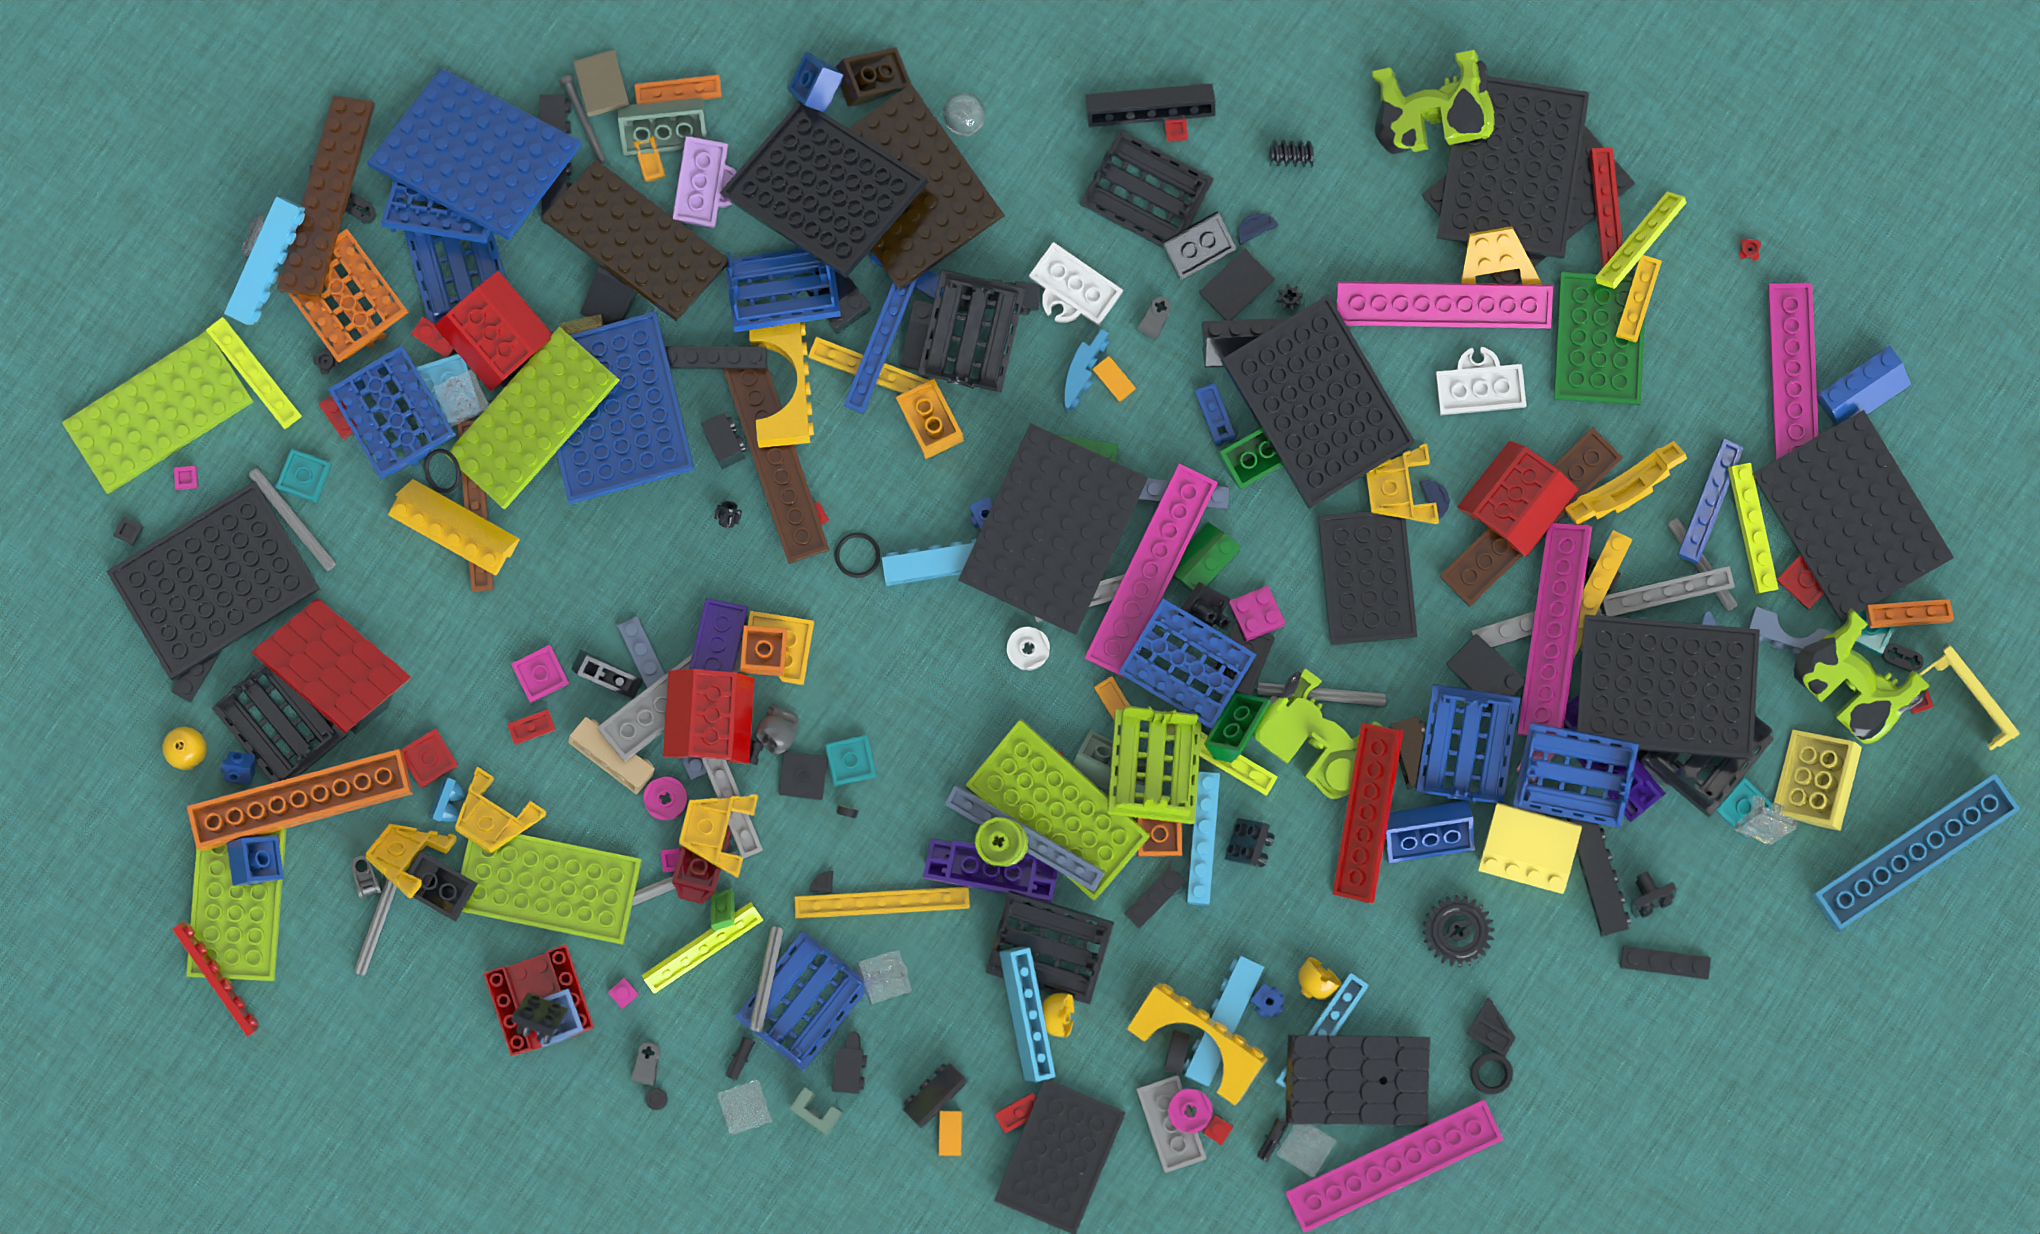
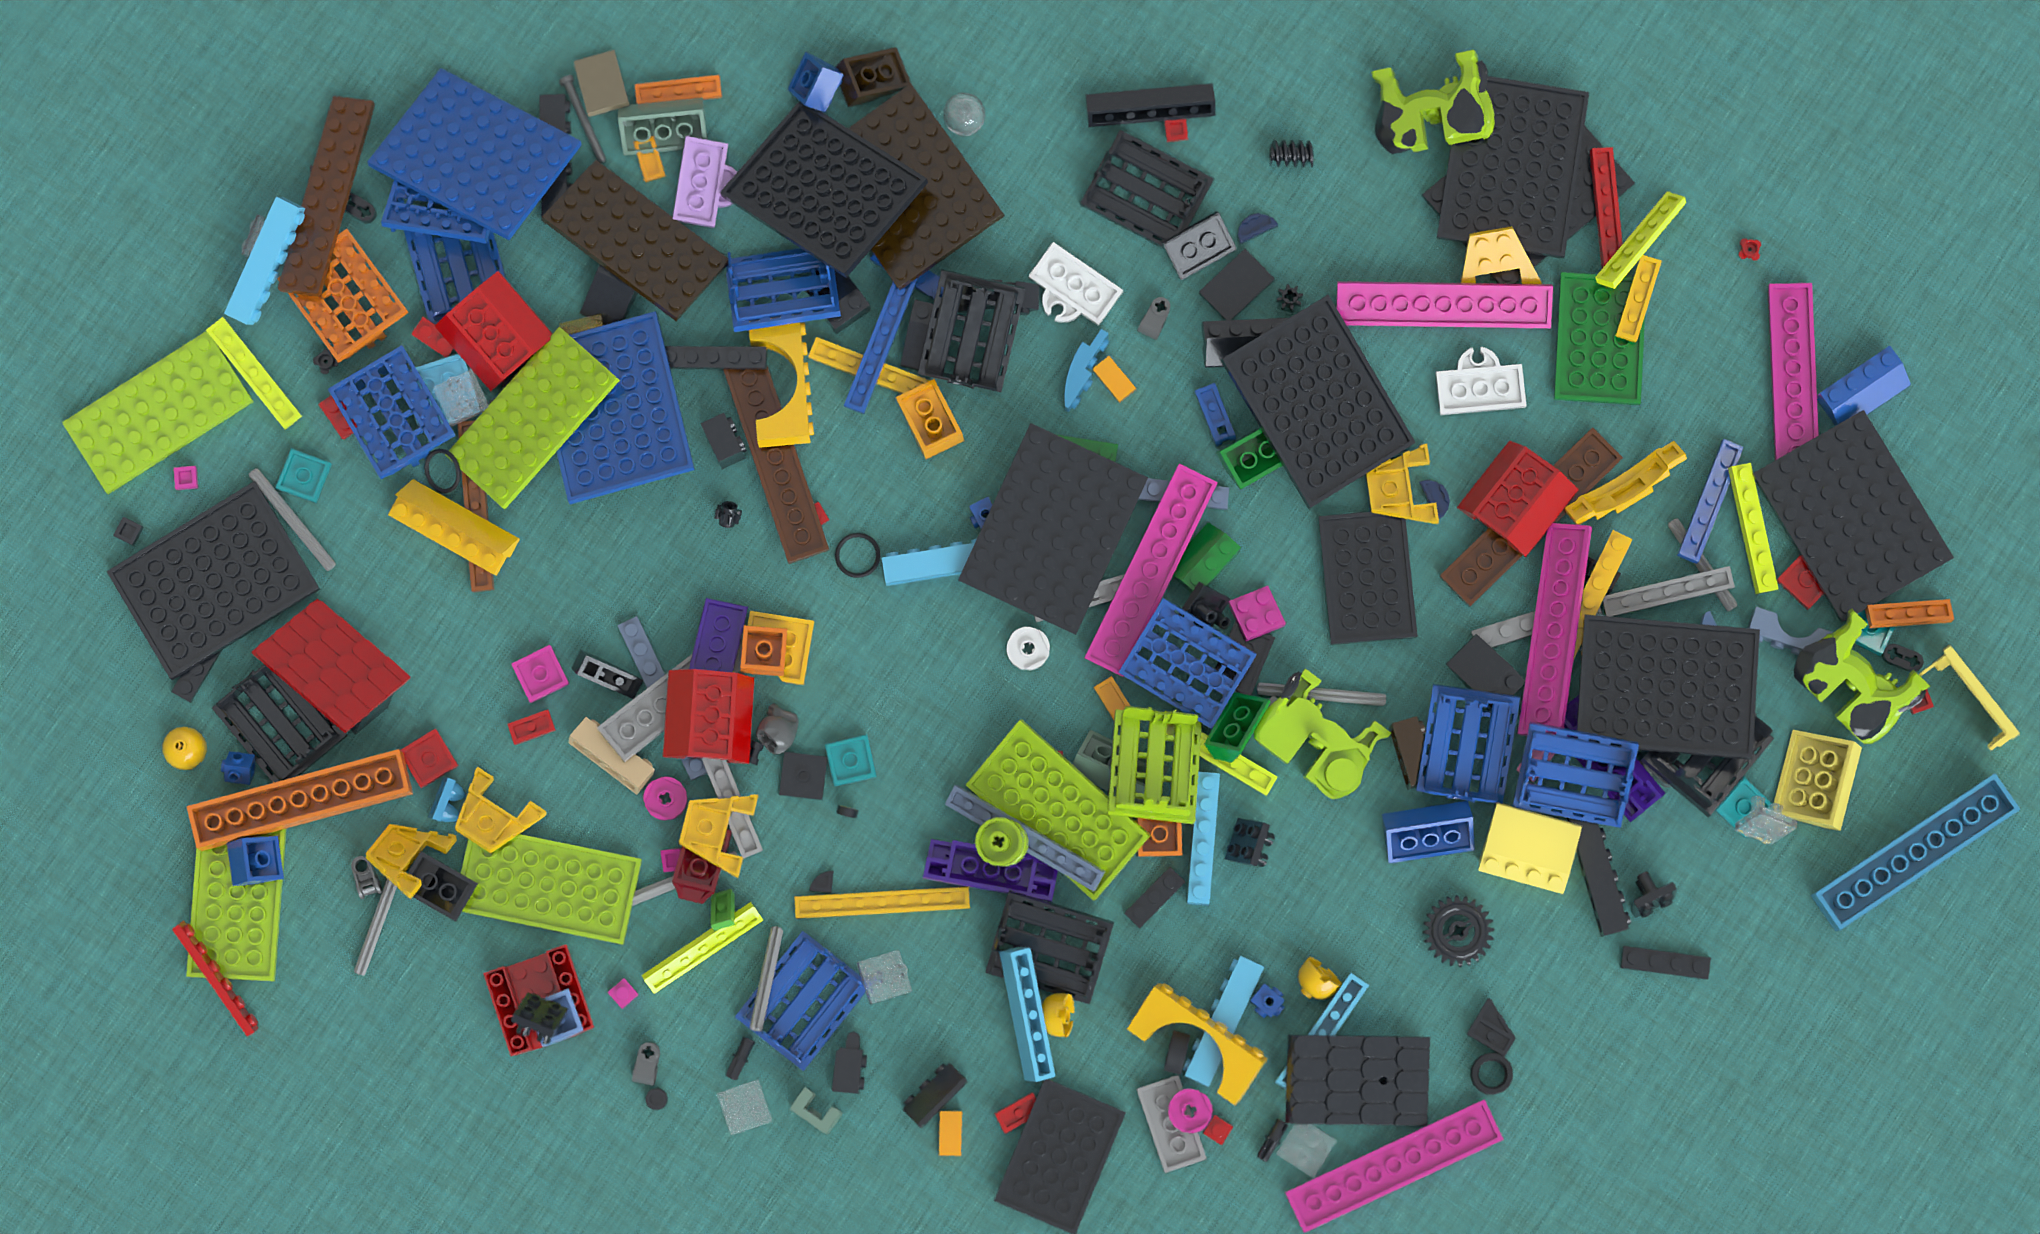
(1367, 812): red plate -> none

